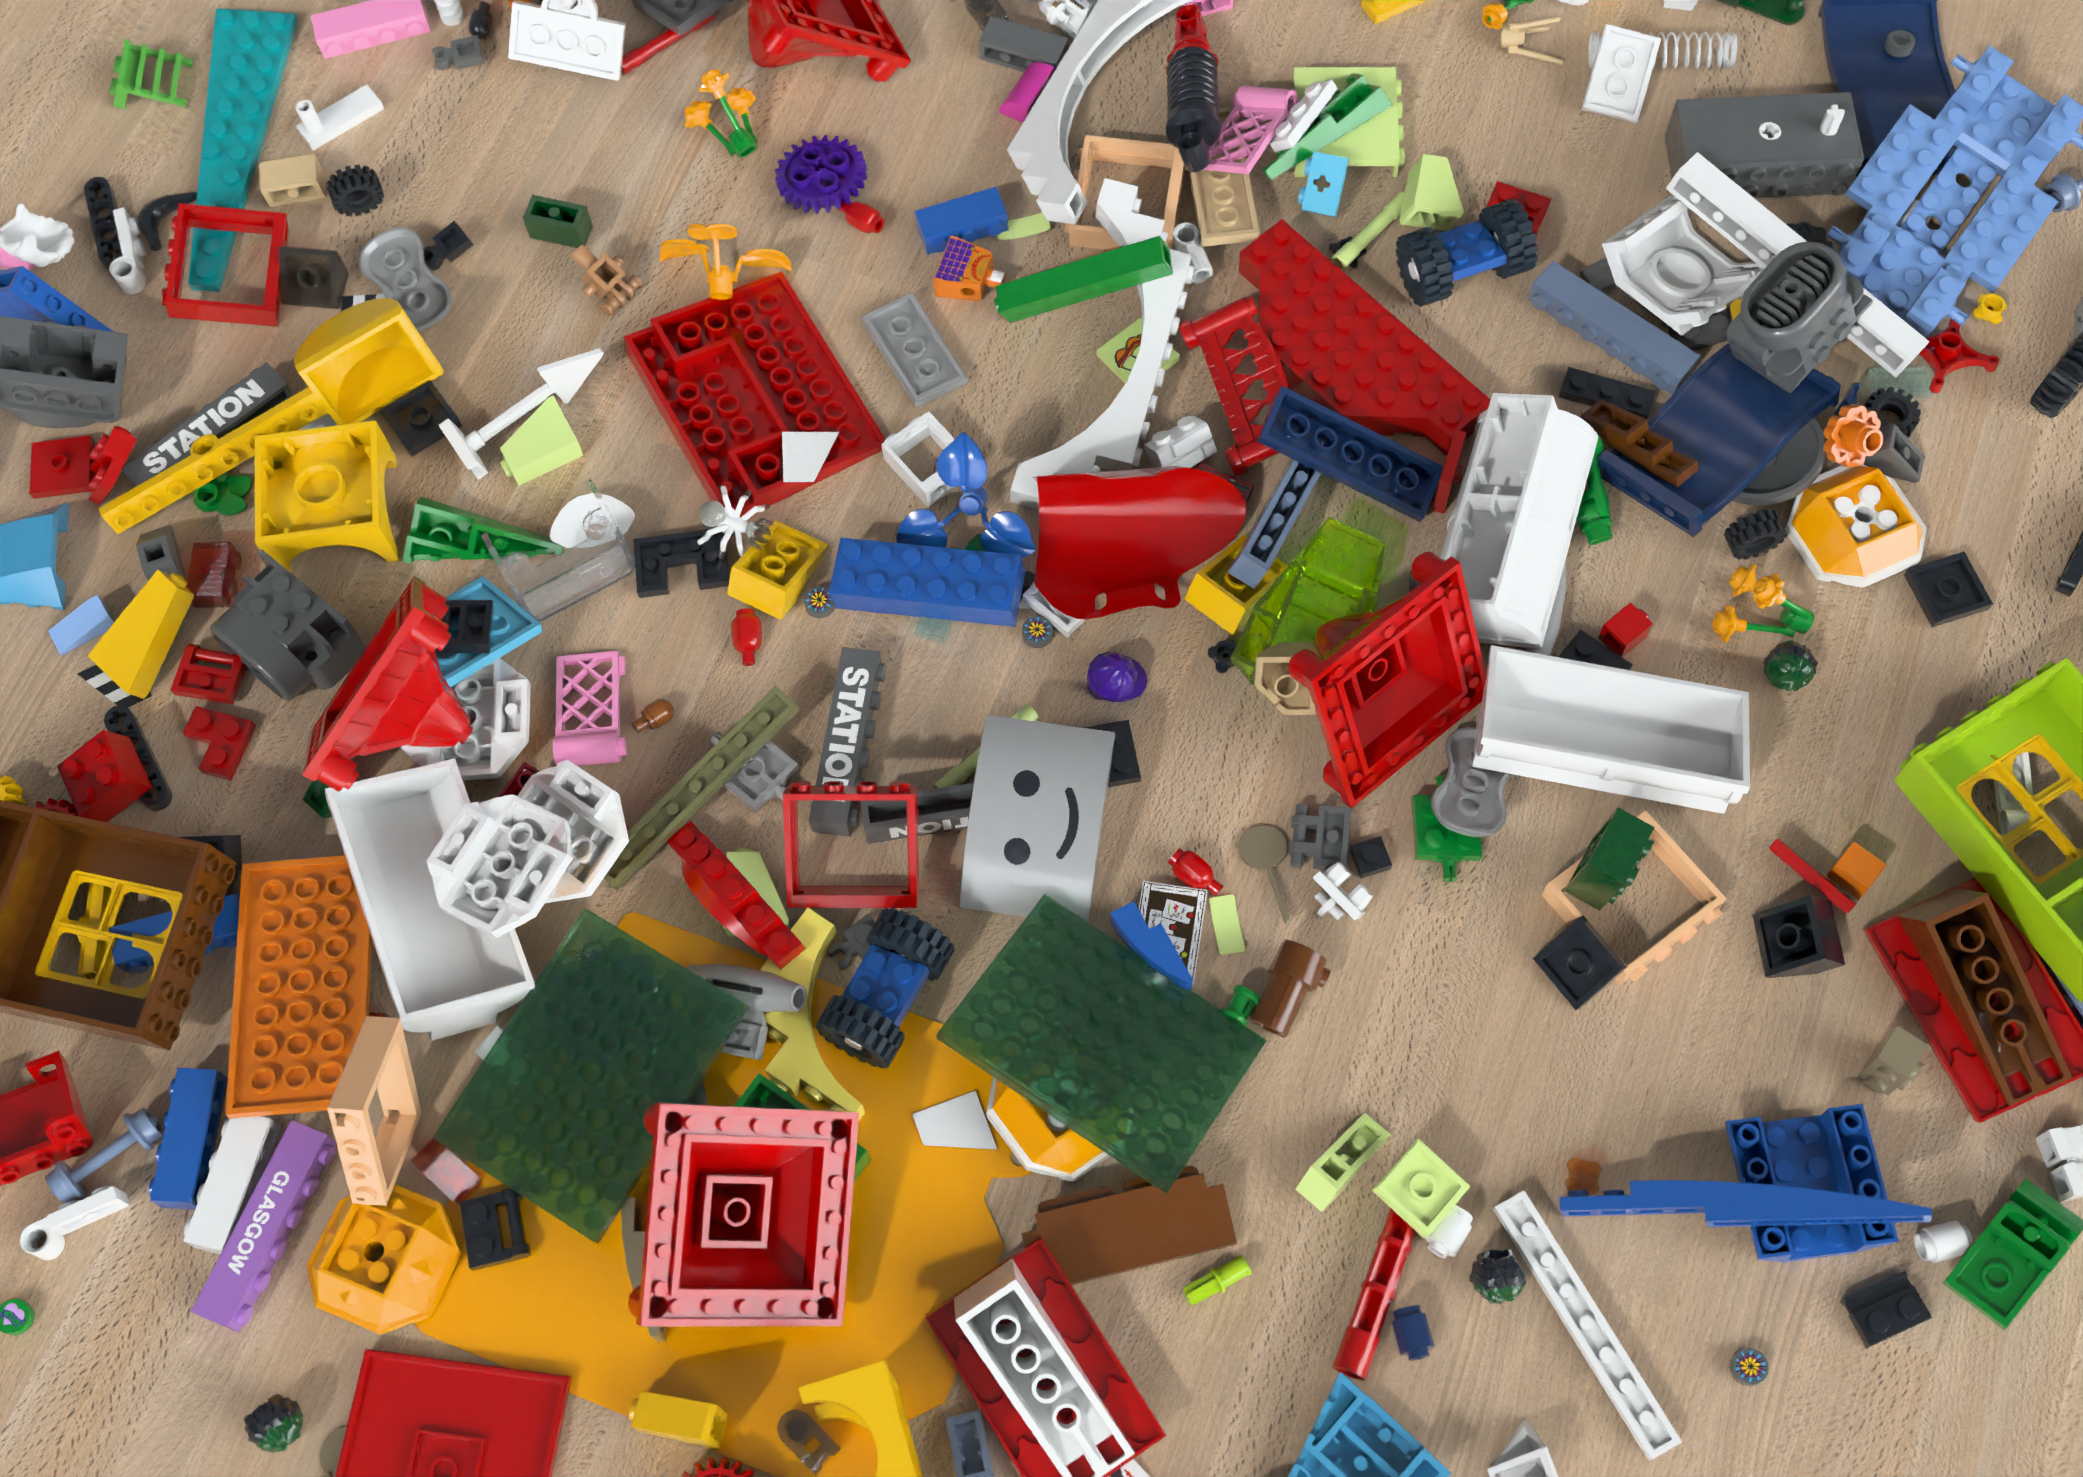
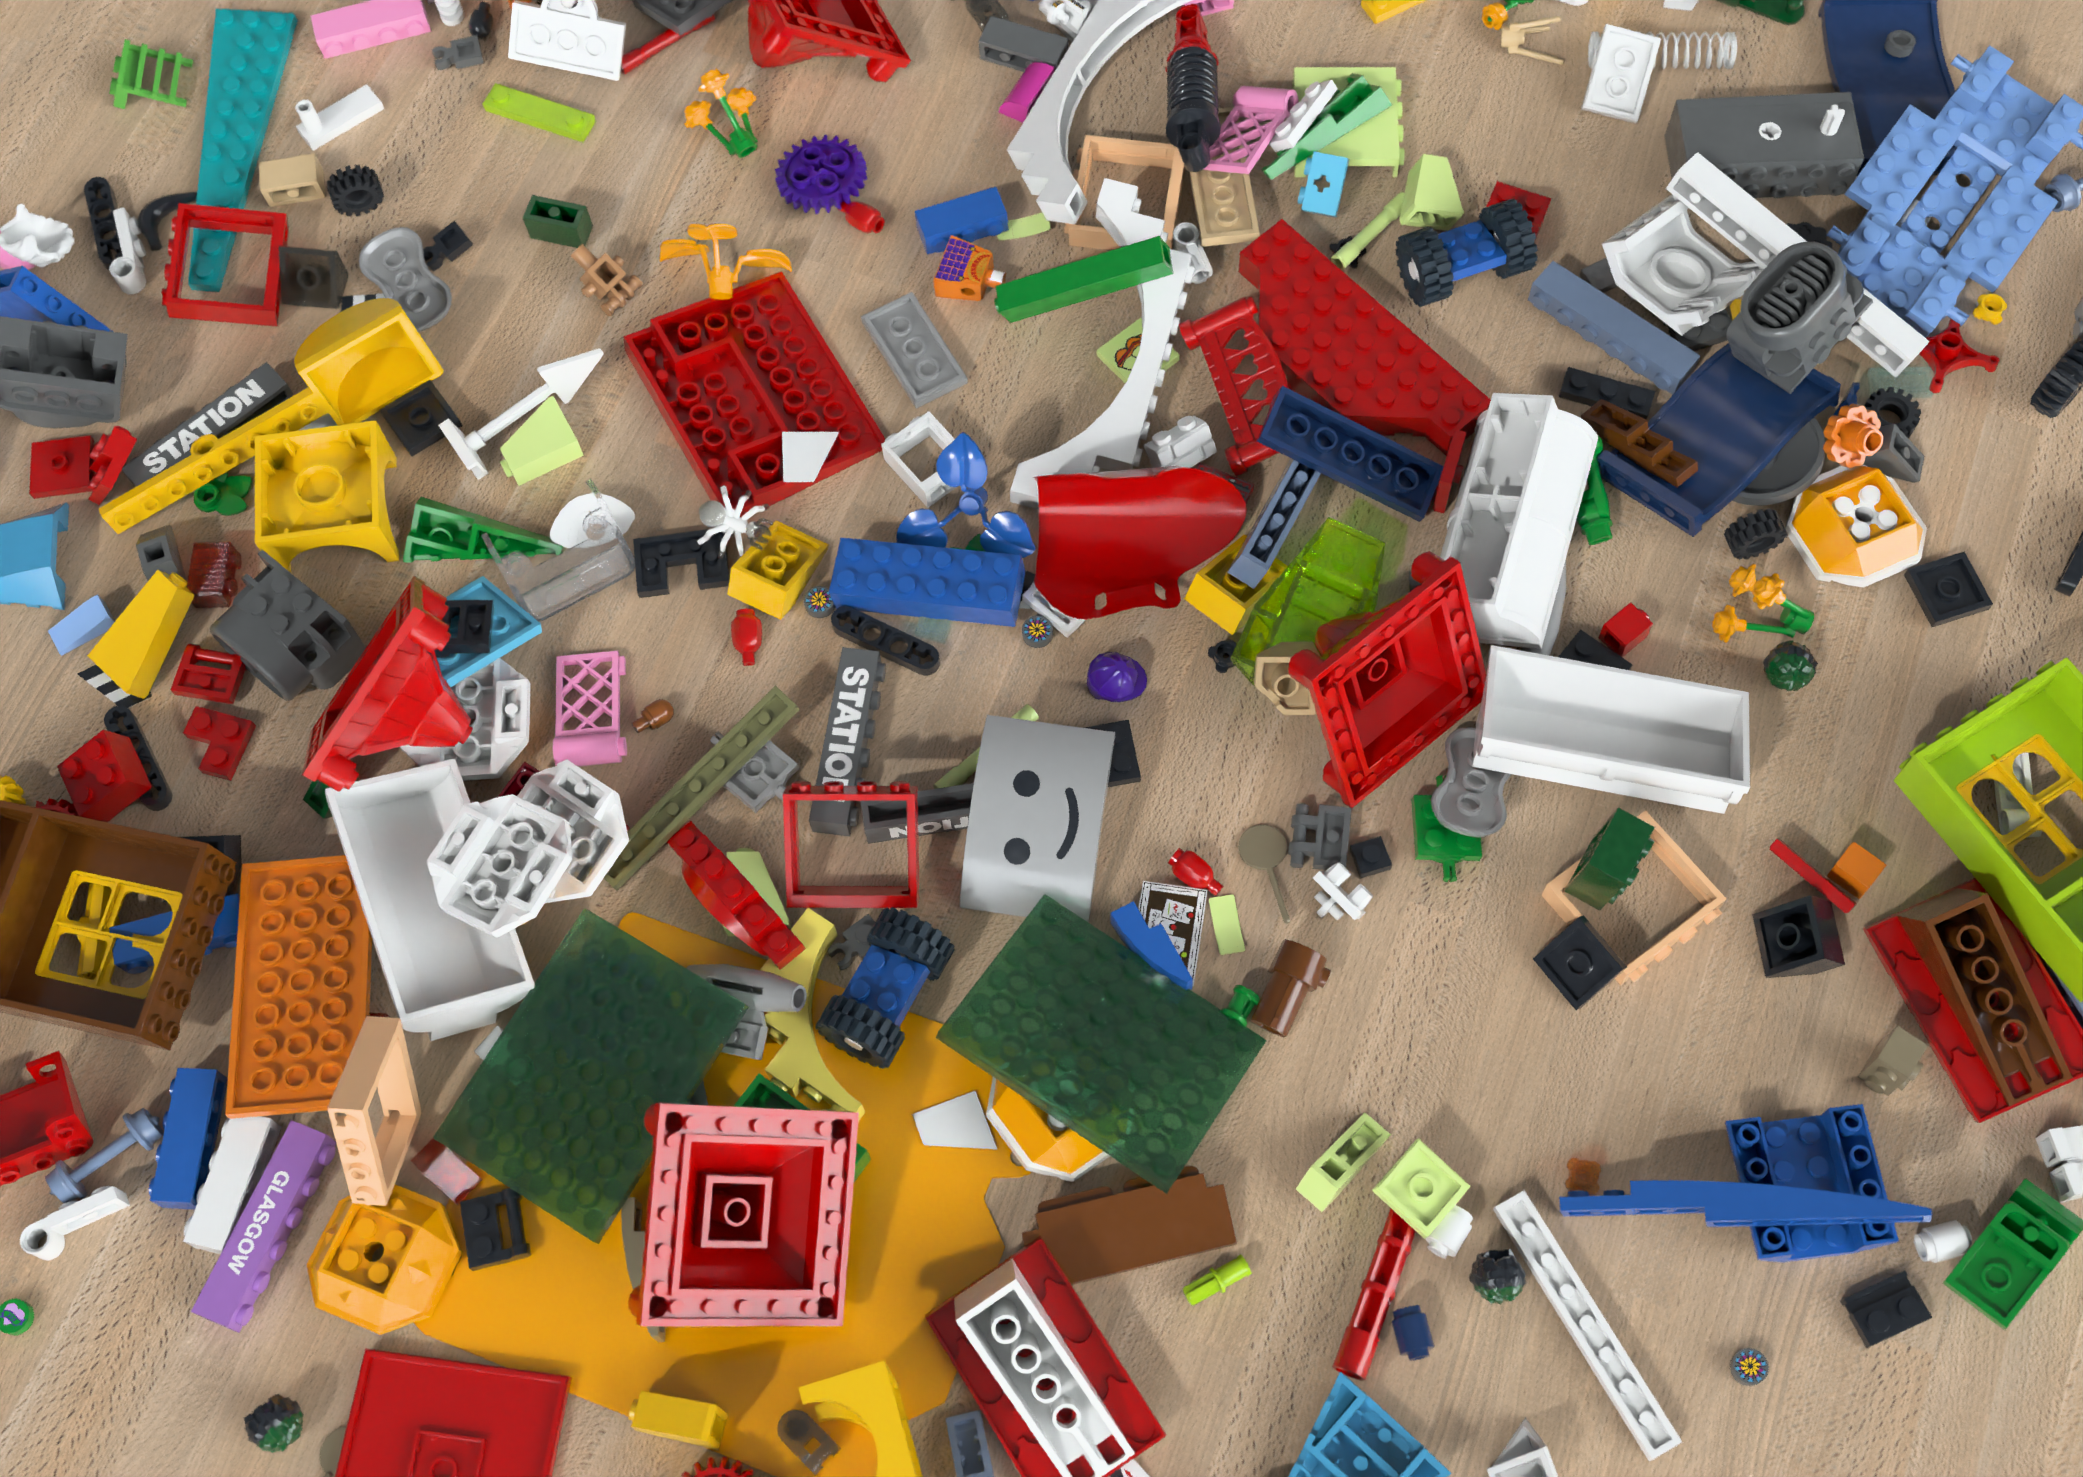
(539, 112): none -> lime plate
(885, 640): none -> black beam

